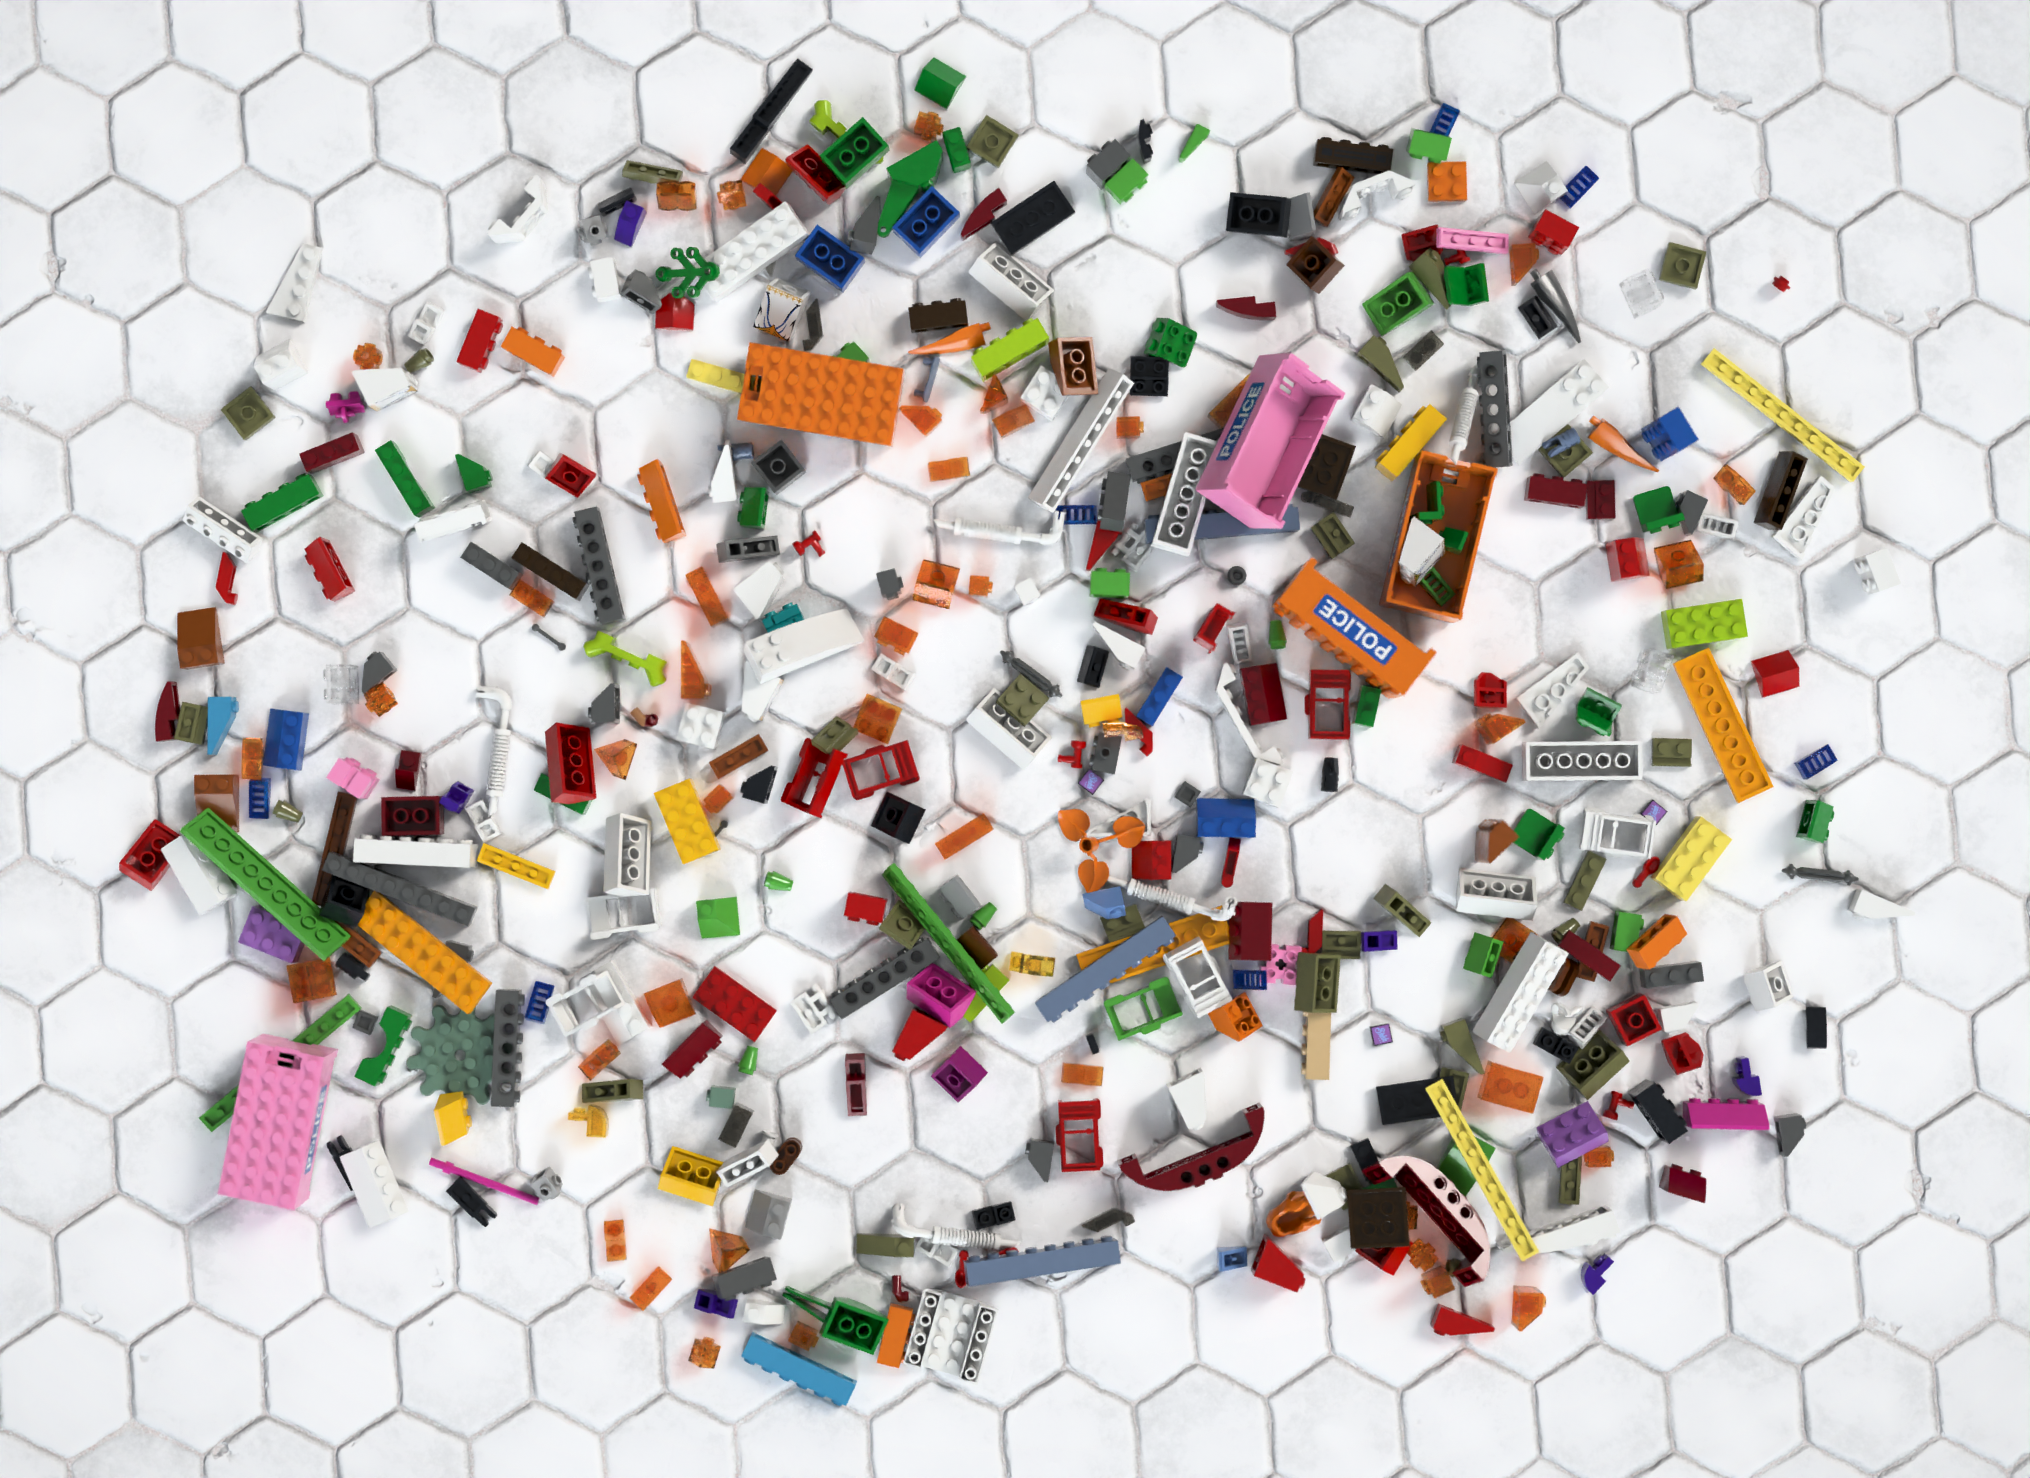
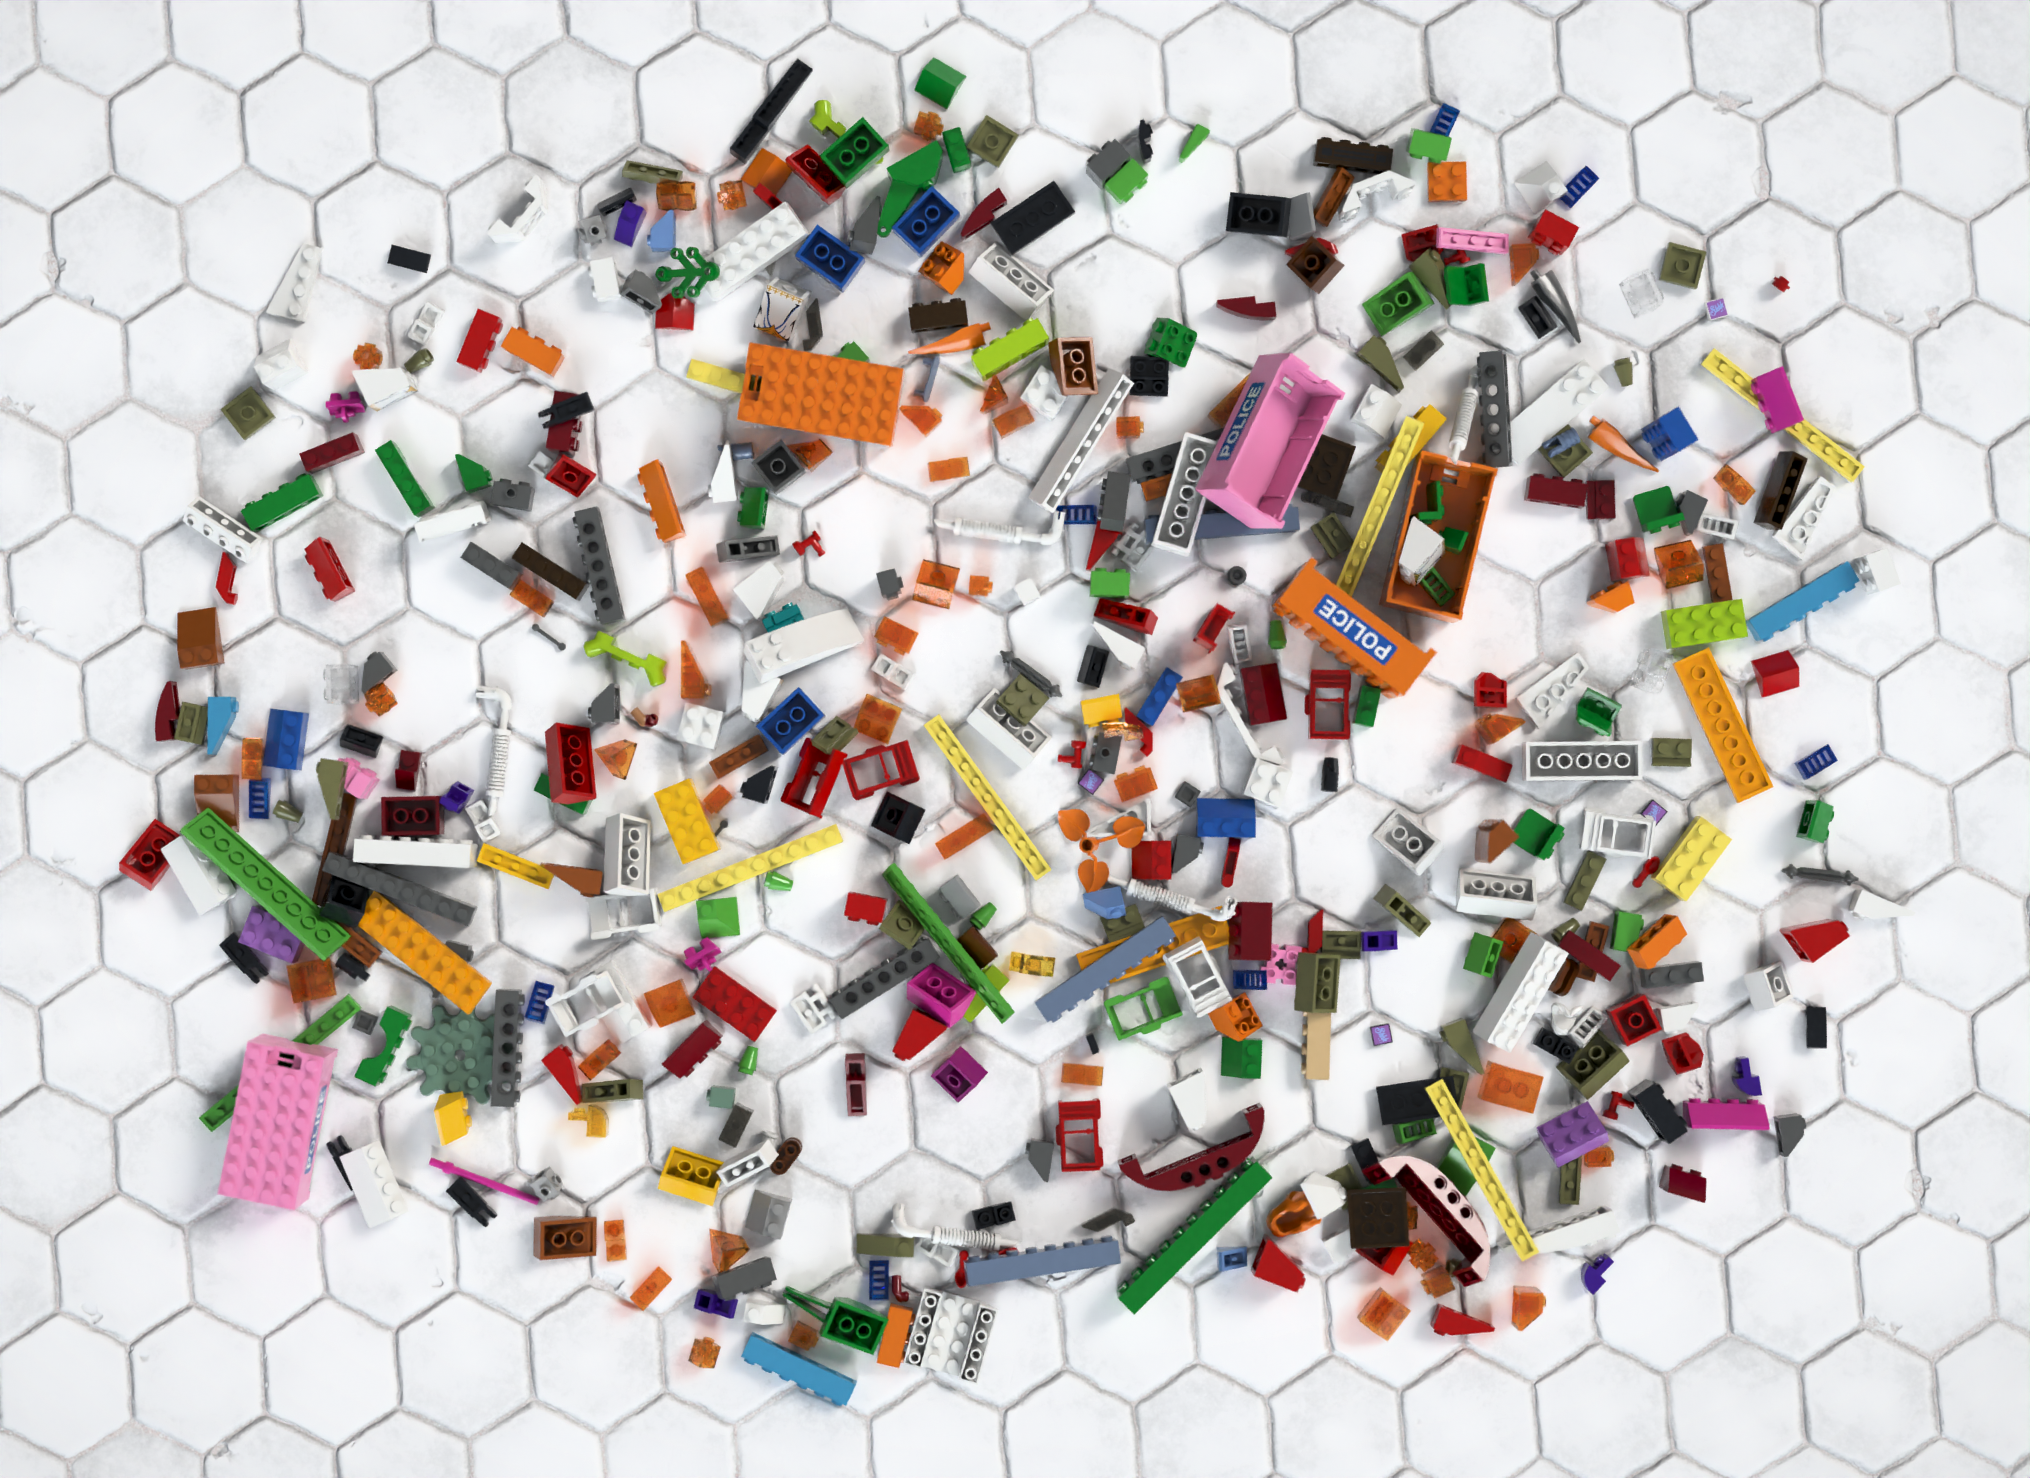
(243, 957): none -> black hinge
(332, 782): none -> olive slope
(361, 741): none -> black slope
(409, 258): none -> black slope
(512, 496): none -> dark grey brick
(563, 1068): none -> red slope
(564, 437): none -> dark red brick
(564, 1237): none -> dark orange slope
(568, 410): none -> black hinge
(581, 879): none -> dark orange slope
(663, 233): none -> medium blue slope
(703, 958): none -> dark pink hips
(750, 867): none -> light yellow plate
(791, 721): none -> blue brick
(811, 453): none -> clear orange slope
(879, 1297): none -> clear blue slope
(944, 267): none -> orange slope
(987, 797): none -> light yellow plate
(1135, 784): none -> clear orange brick
(1193, 1235): none -> green brick
(1198, 693): none -> clear orange slope
(1241, 1058): none -> green slope
(1379, 504): none -> light yellow plate
(1383, 1314): none -> clear orange slope
(1399, 1127): none -> bright green slope
(1409, 841): none -> white slope
(1615, 599): none -> orange slope
(1624, 371): none -> olive cone
(1716, 309): none -> tile
(1717, 573): none -> dark orange plate
(1776, 400): none -> dark pink slope
(1802, 601): none -> dark azure brick
(1815, 938): none -> red slope

